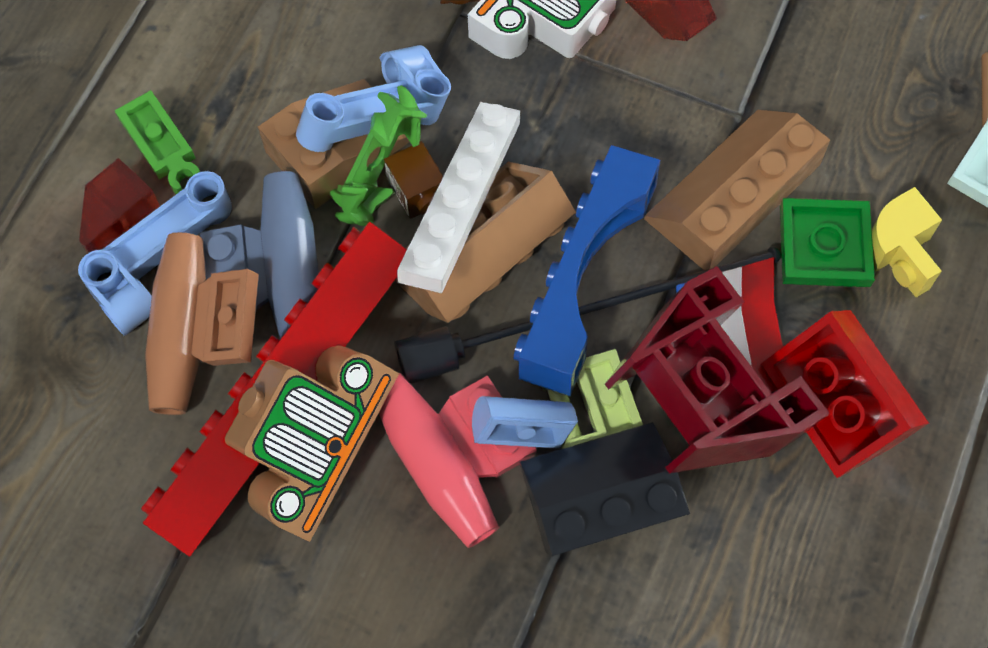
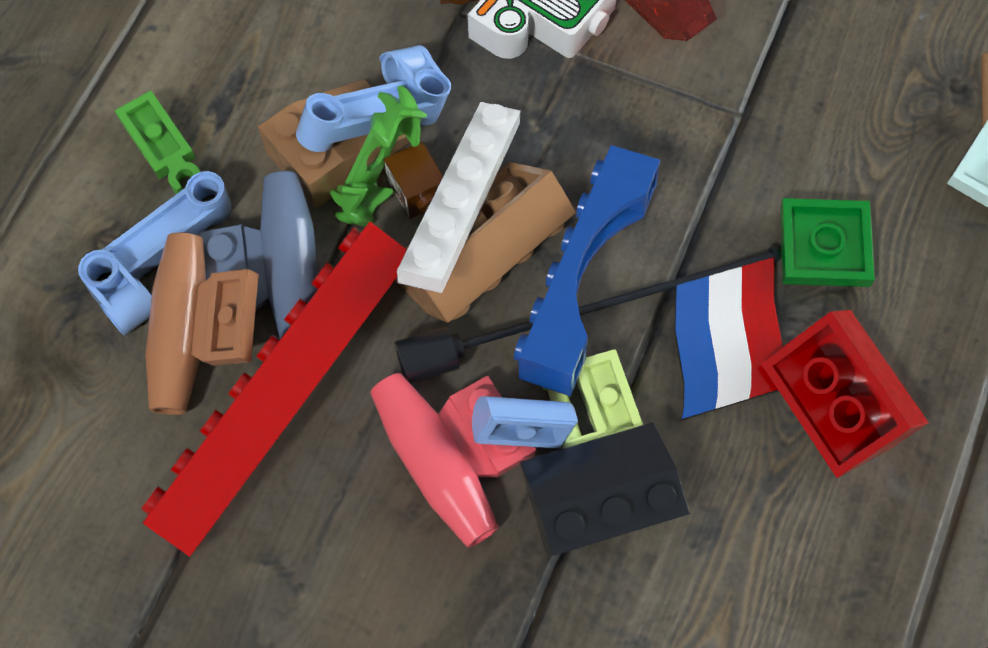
(113, 205): clear red slope -> none
(307, 433): brick -> none
(711, 385): dark red wedge -> none
(738, 185): medium nougat slope -> none
(898, 240): light yellow brick -> none

